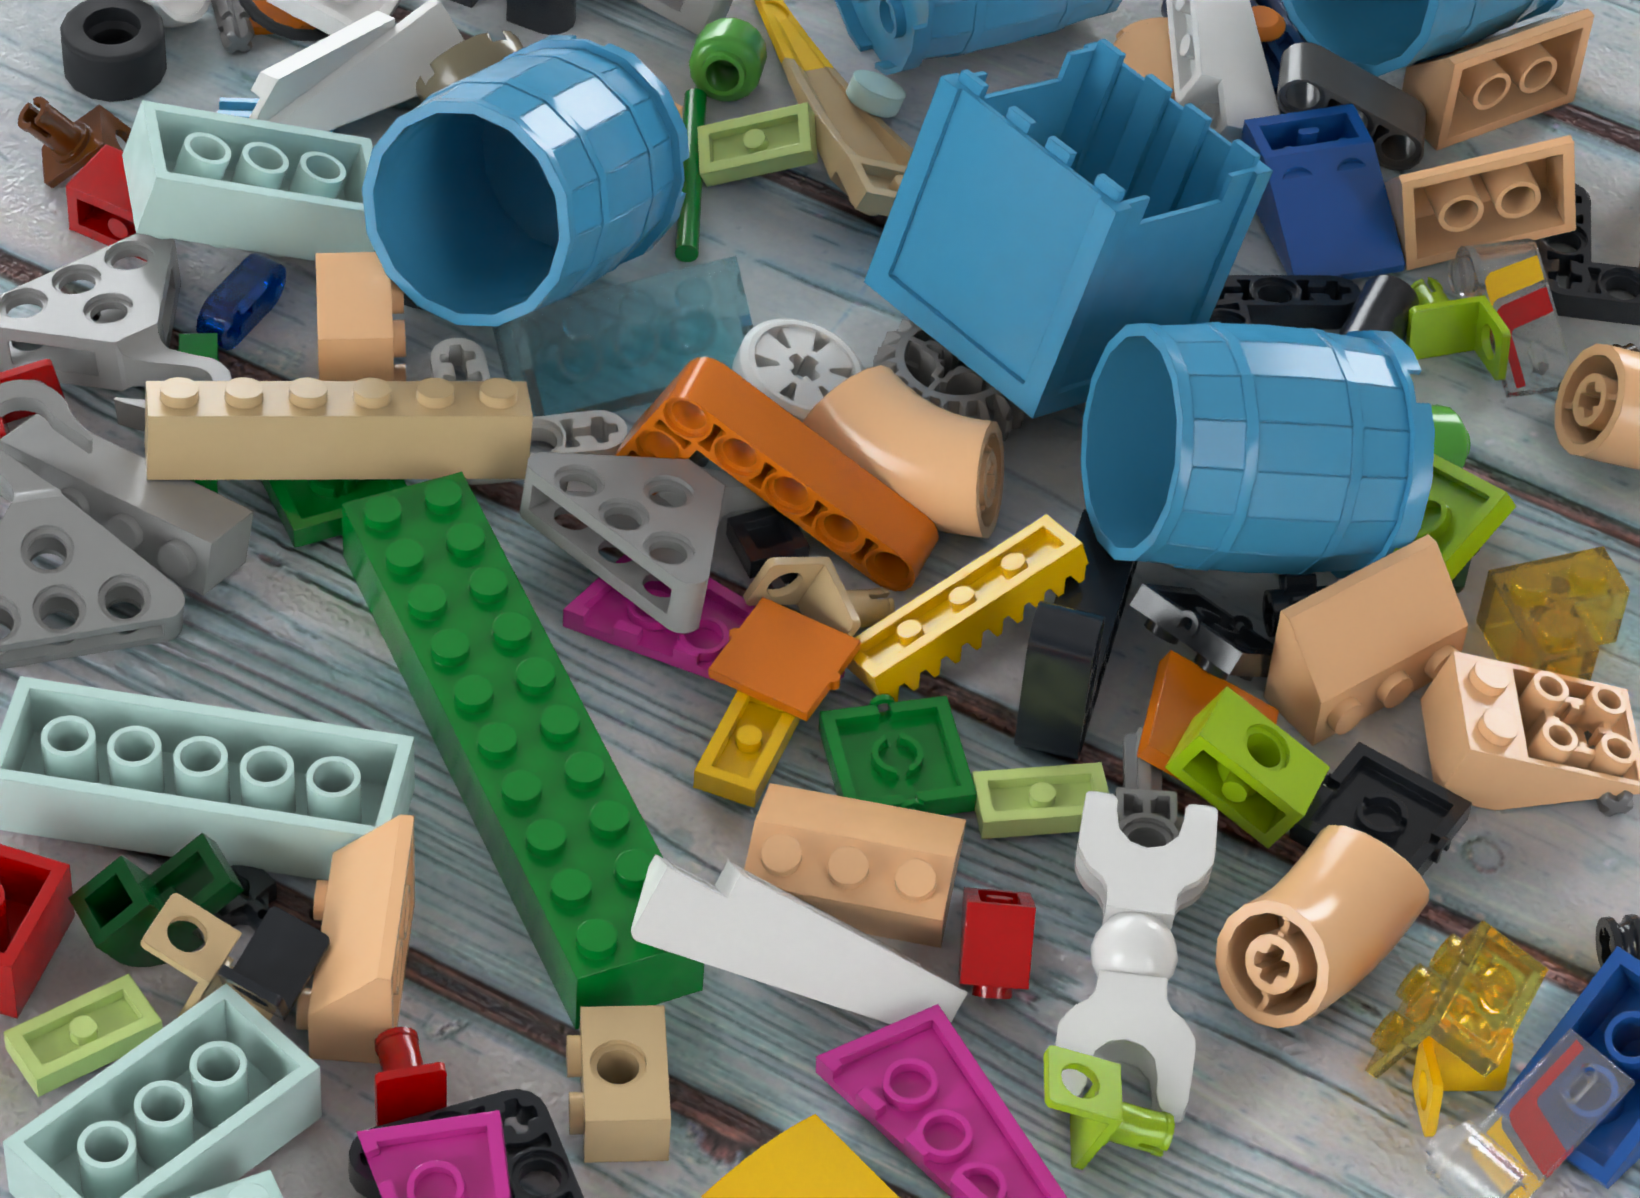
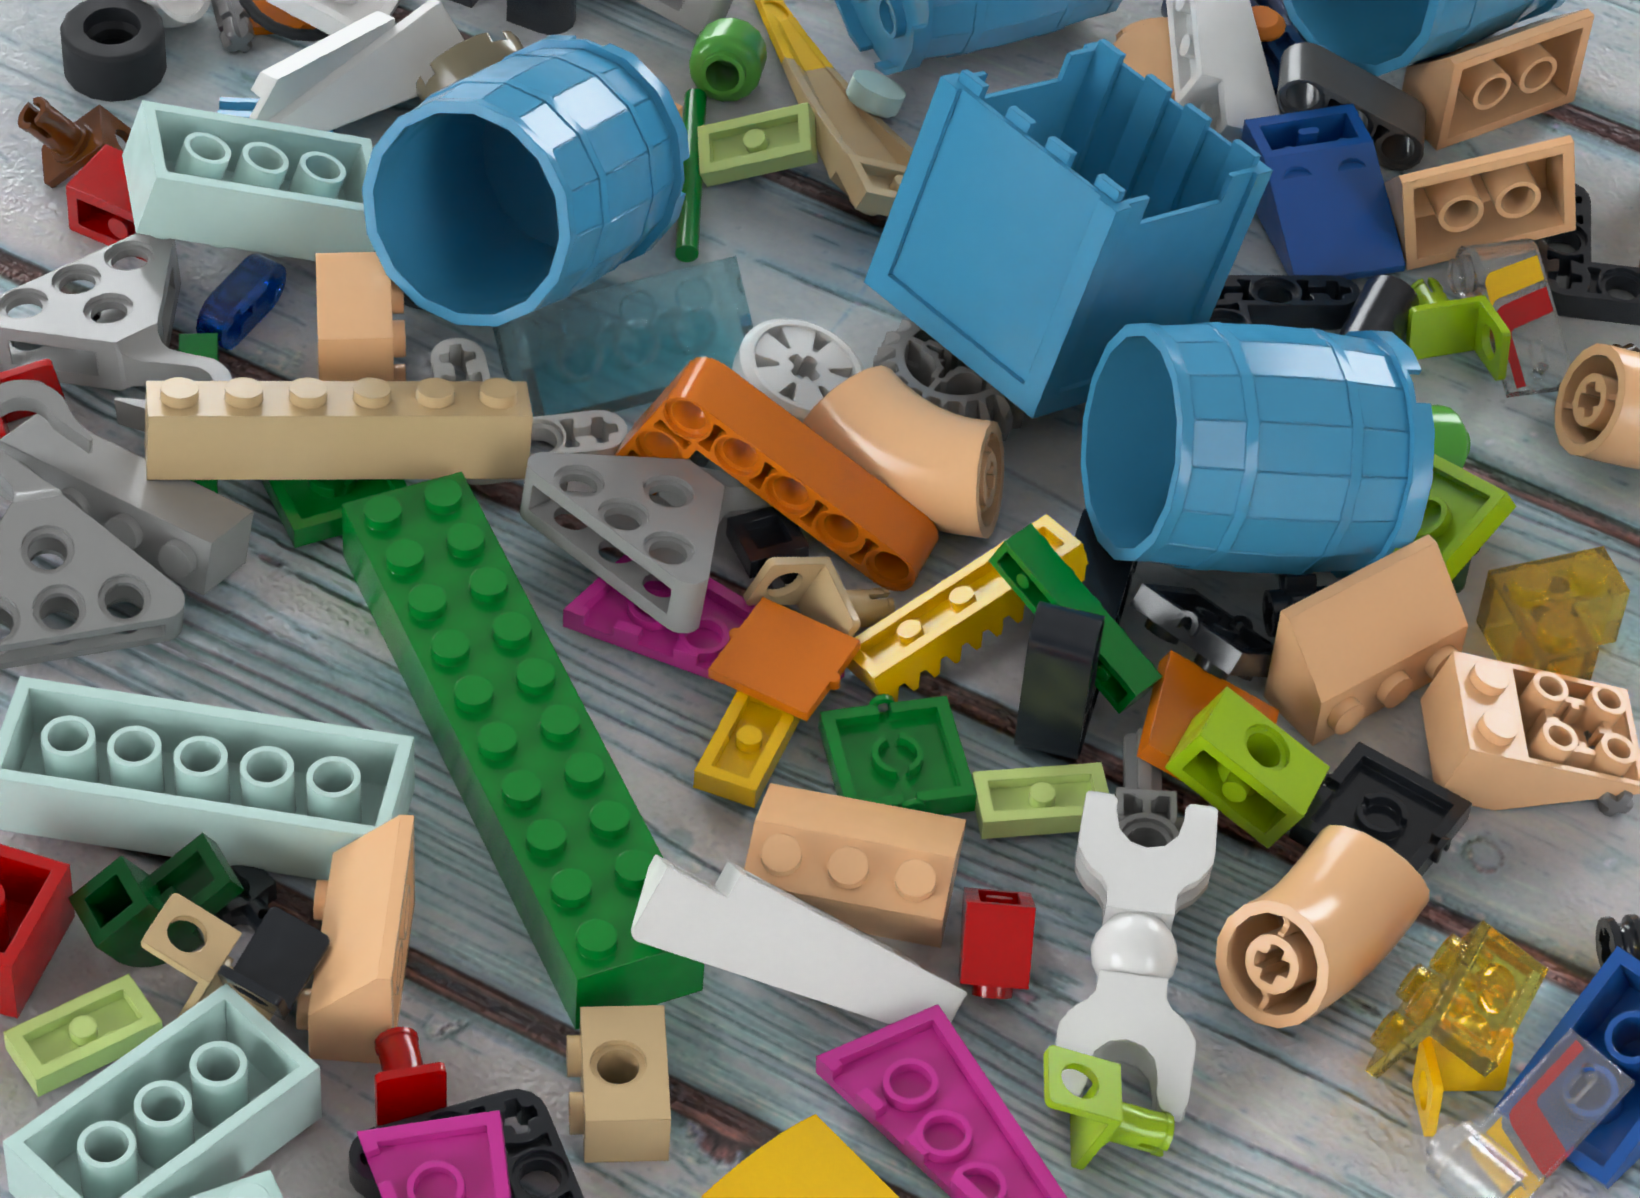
(1041, 575): none -> green piece

